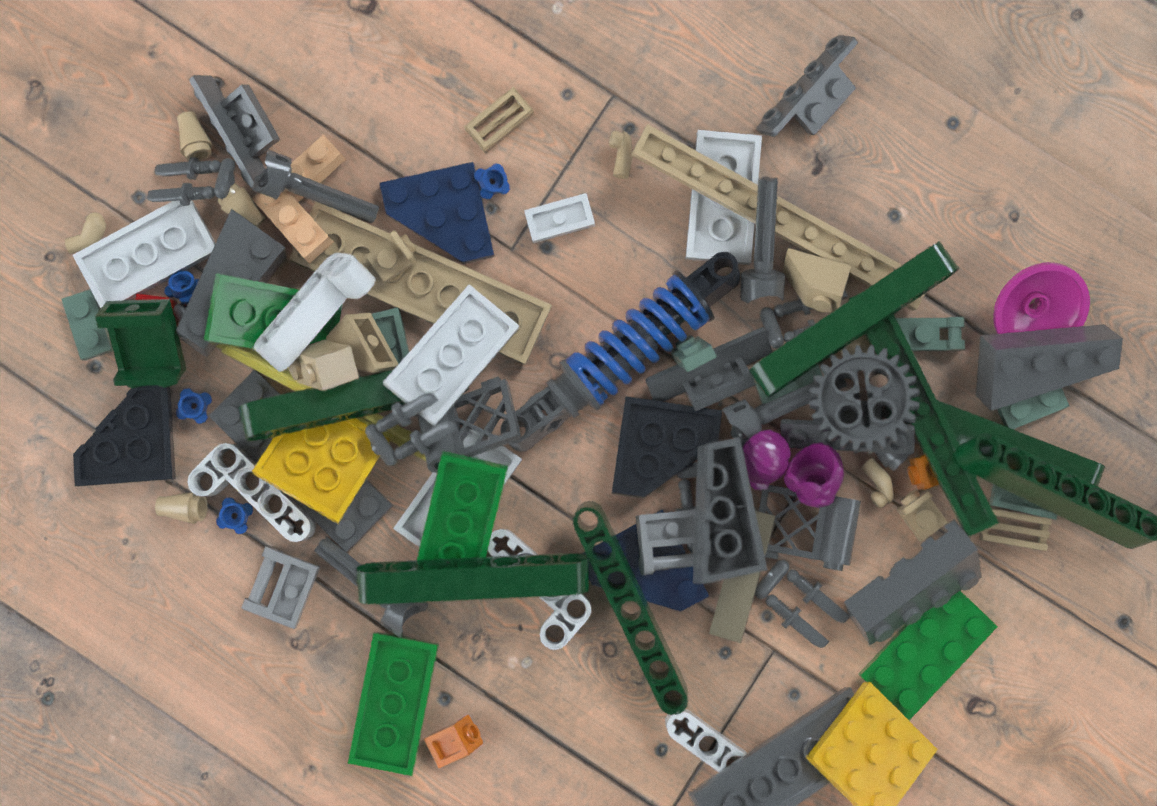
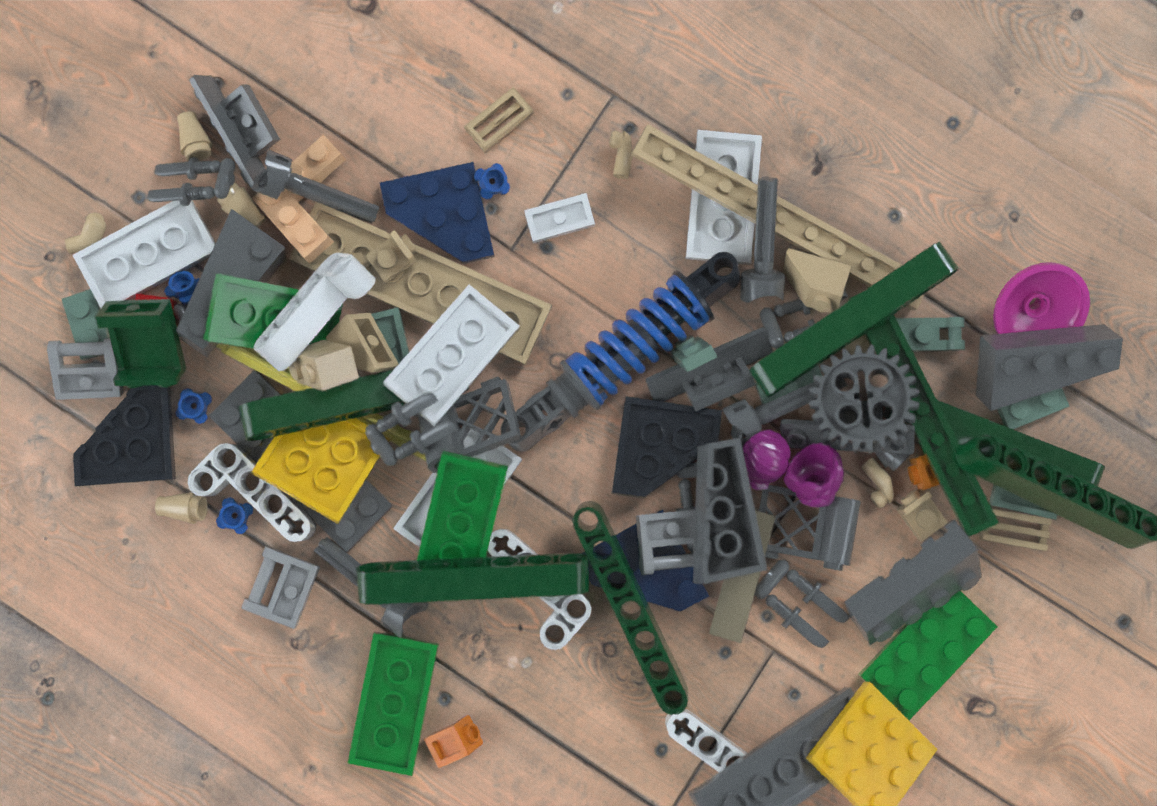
(83, 380): none -> light grey plate
(816, 93): dark grey bracket -> none

